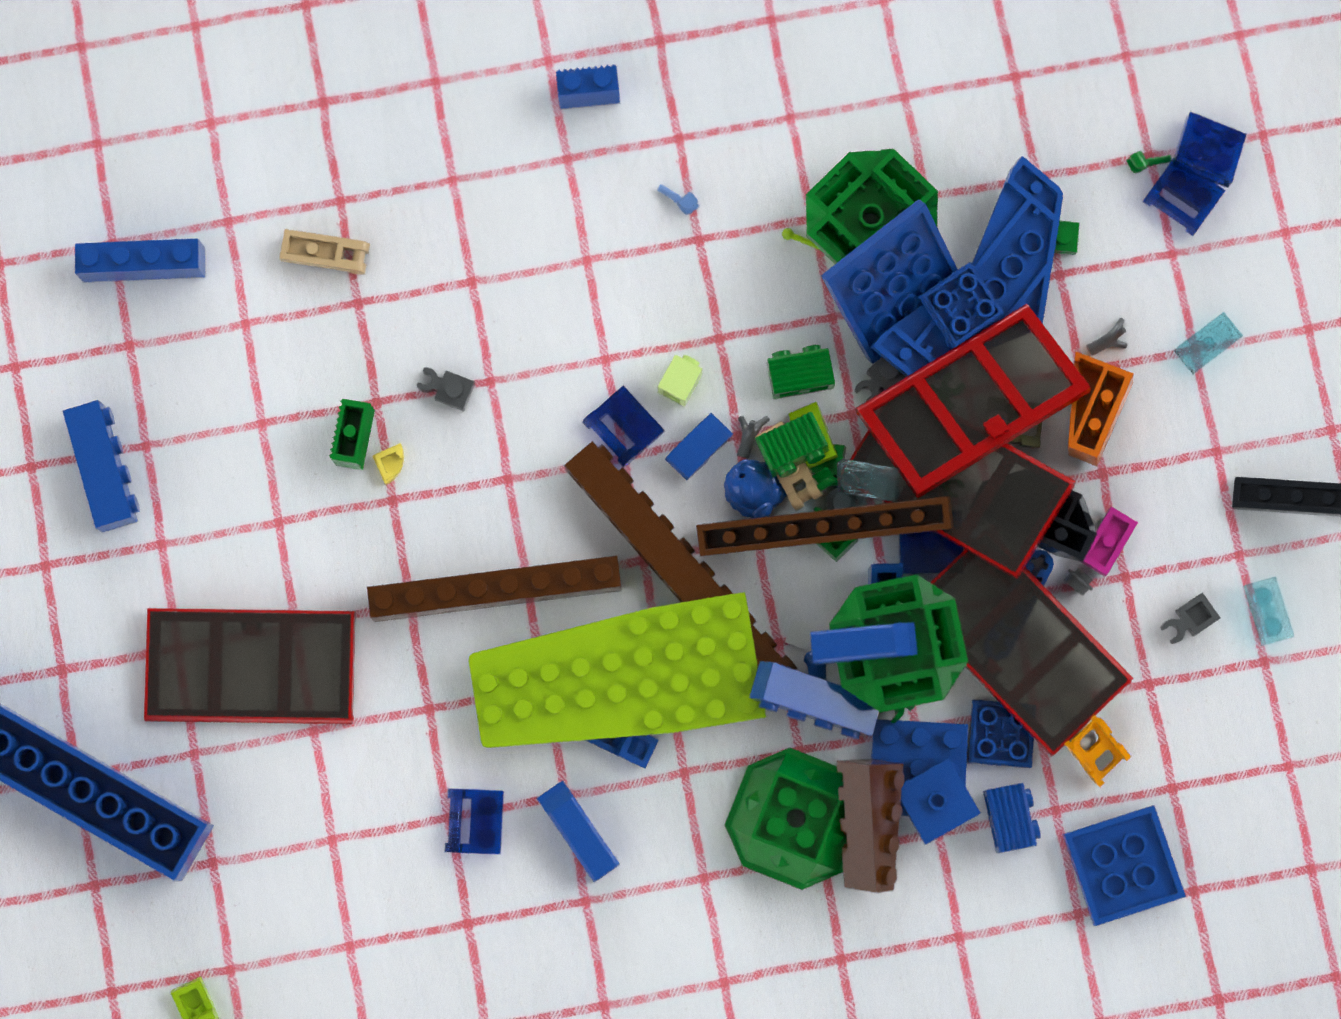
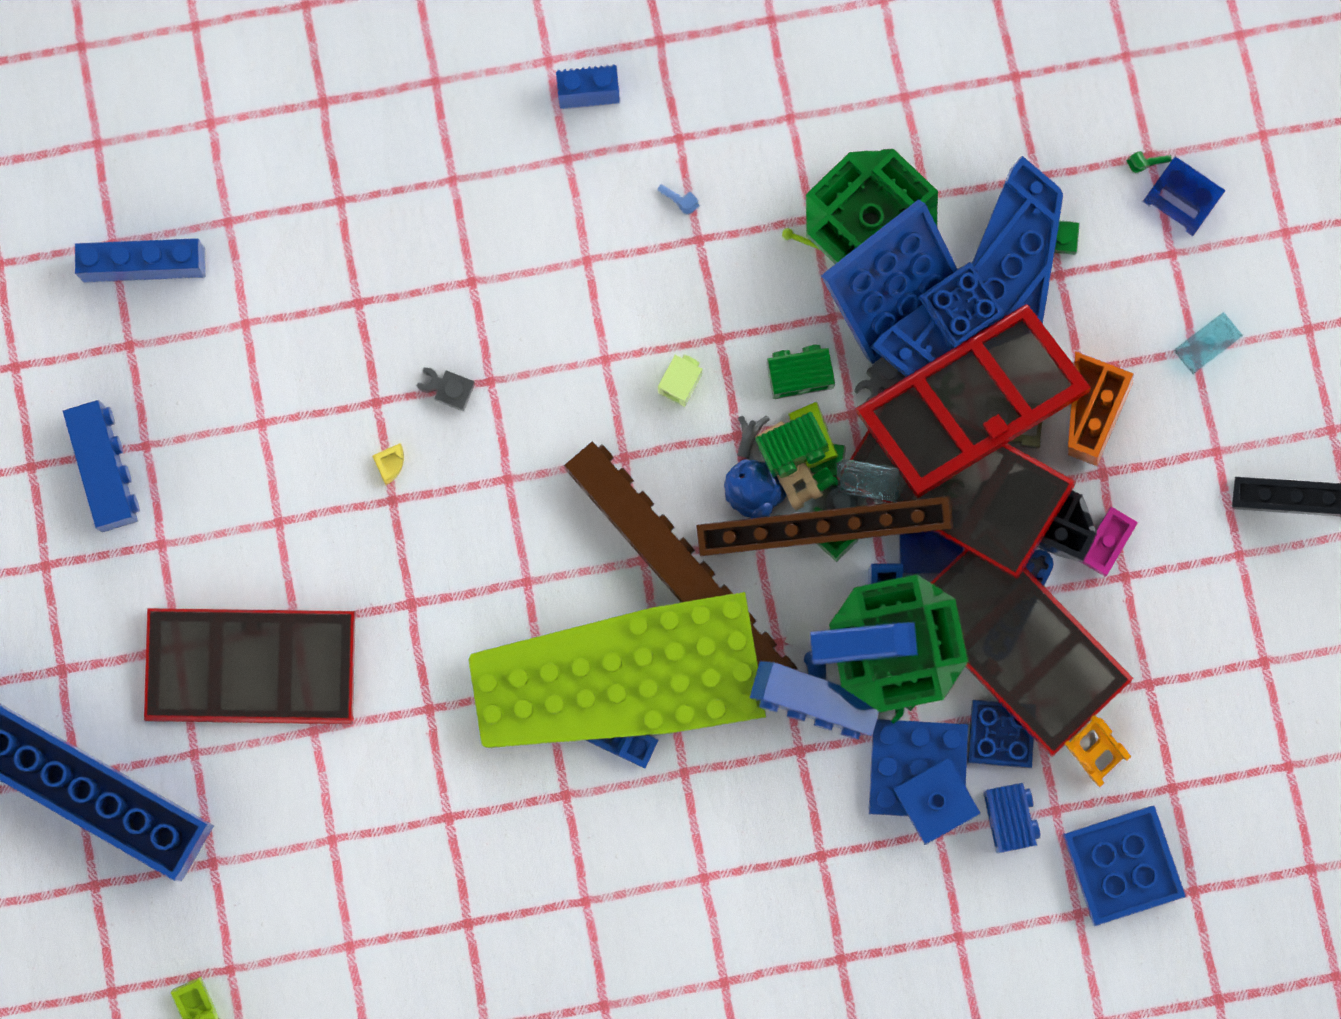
(323, 251): tan plate -> none
(352, 434): green brick -> none
(485, 821): clear blue plate -> none
(494, 589): reddish brown brick -> none
(578, 831): blue piece -> none
(631, 419): clear blue plate -> none
(698, 446): blue slope -> none
(760, 824): green piece -> none
(870, 822): reddish brown wedge -> none
(1079, 581): dark grey plate -> none
(1109, 339): dark grey bar -> none
(1193, 616): dark grey plate -> none
(1209, 149): clear blue plate -> none
(1268, 611): clear light blue plate -> none

